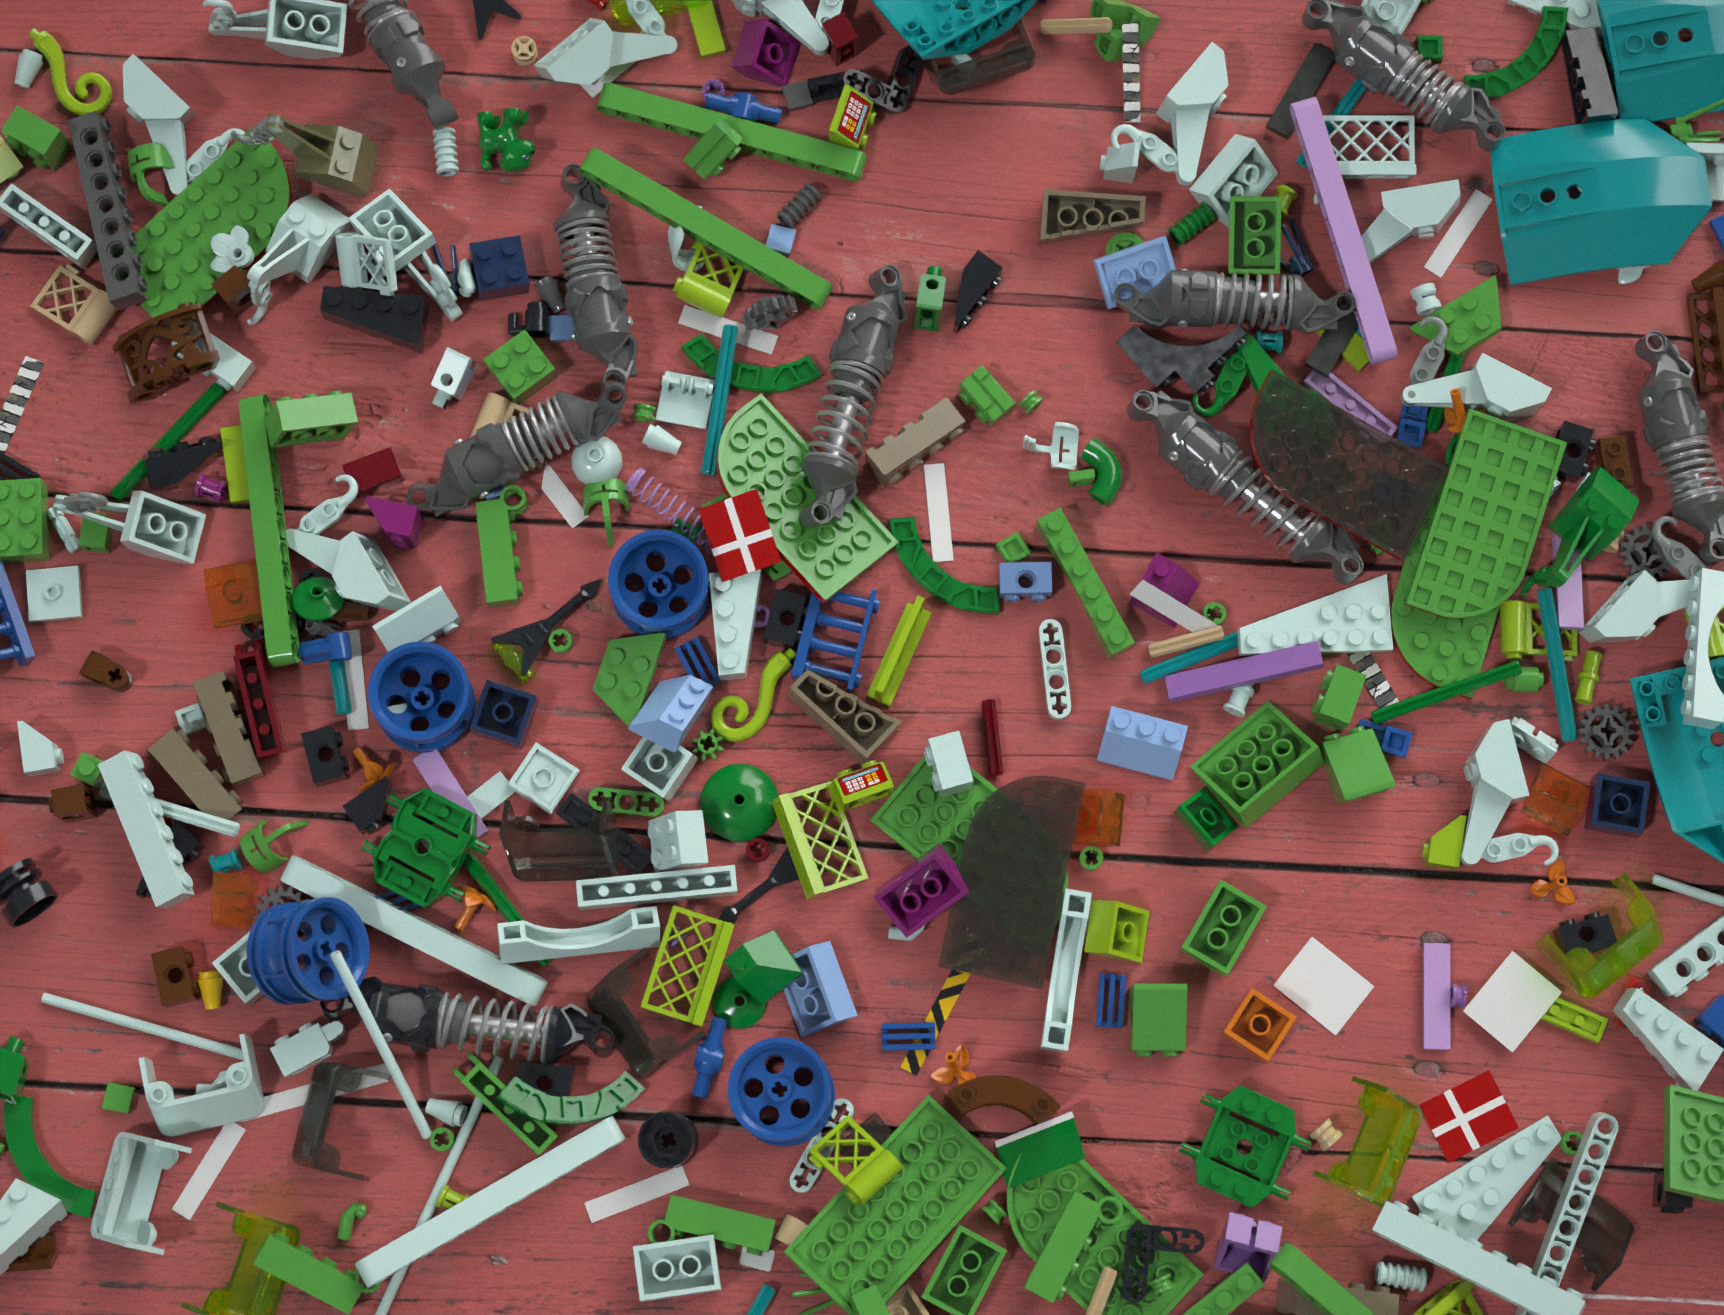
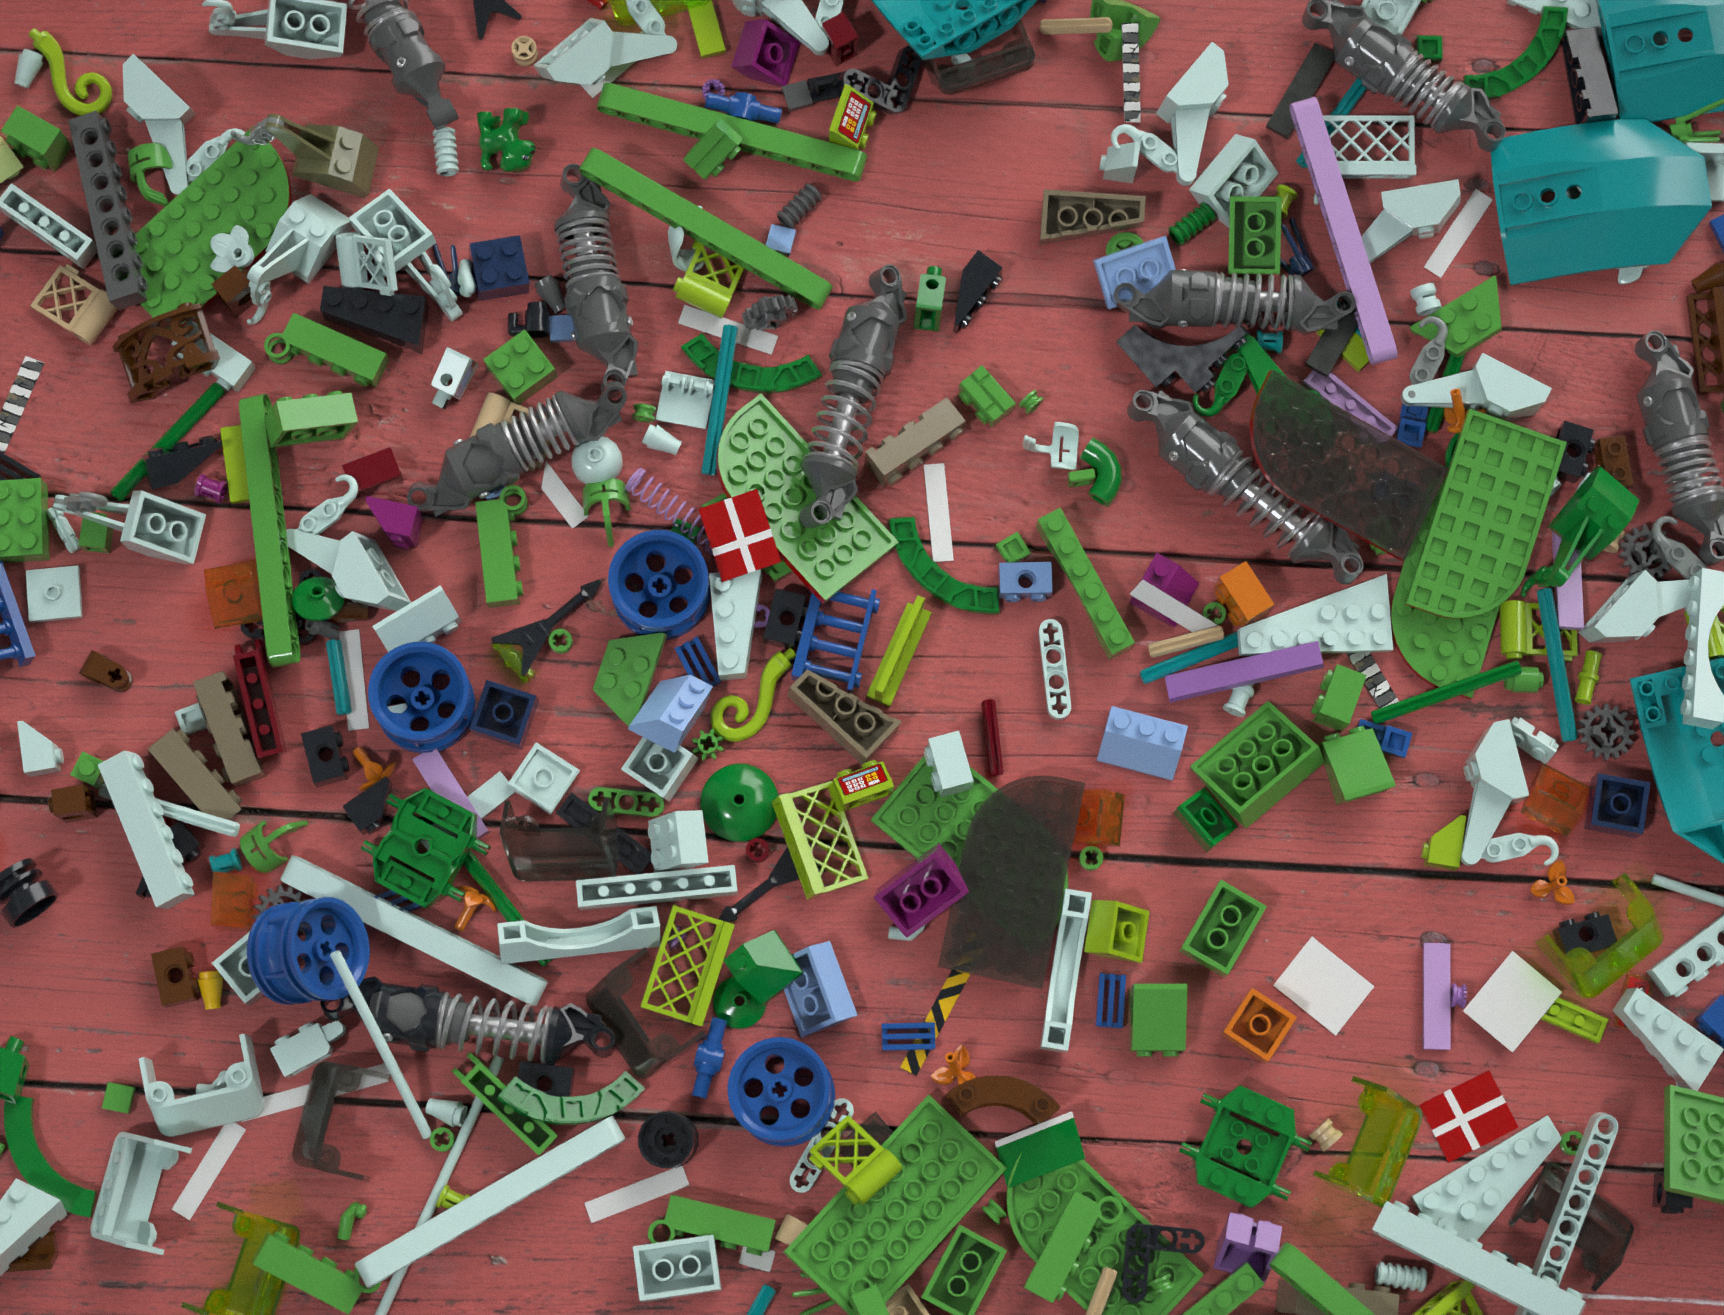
(141, 1025): light aqua piece -> none
(328, 348): none -> bright green hinge
(333, 648): blue piece -> none
(1243, 596): none -> orange brick

